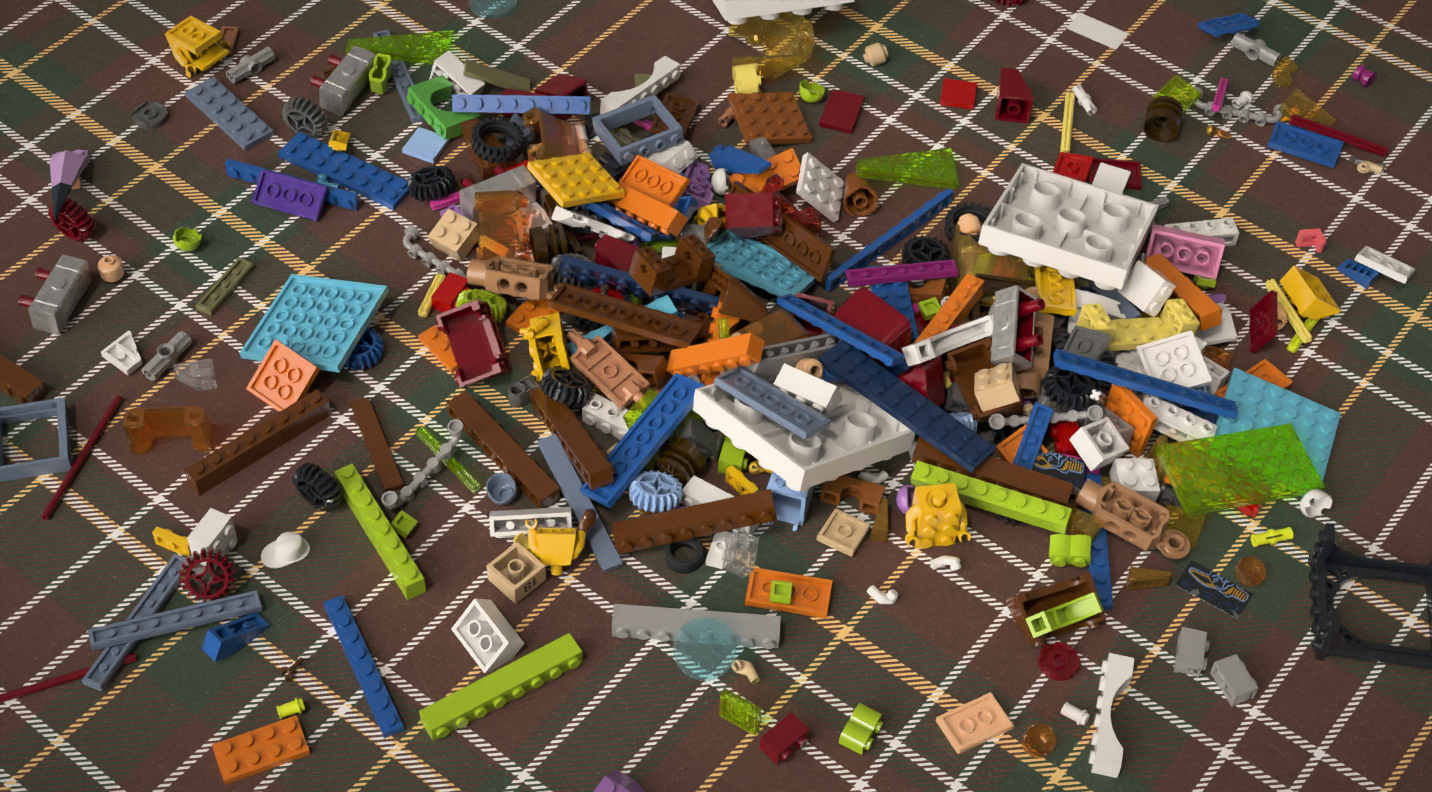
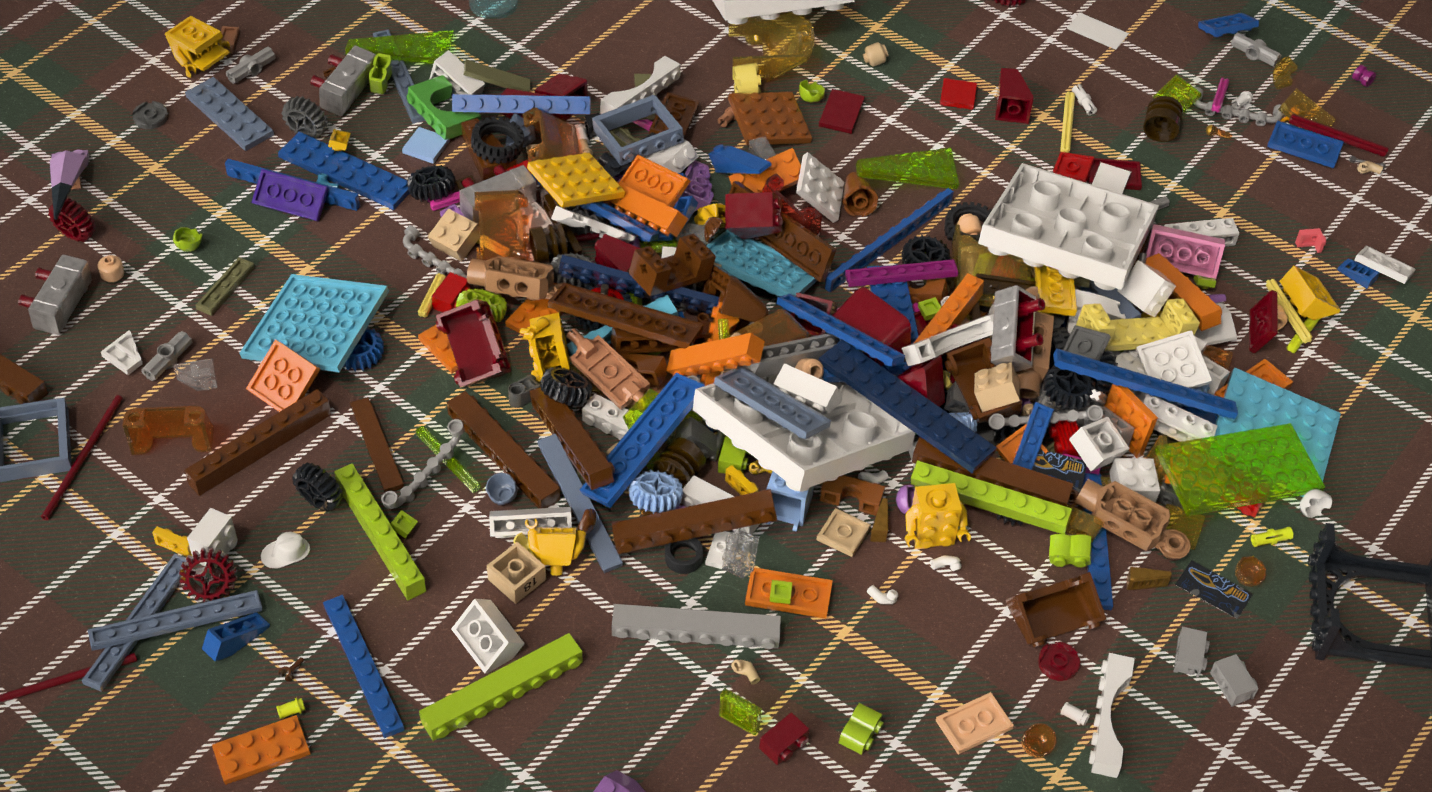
(704, 649): clear light blue tile -> none
(720, 182): white hair -> none
(1064, 615): lime arch -> none

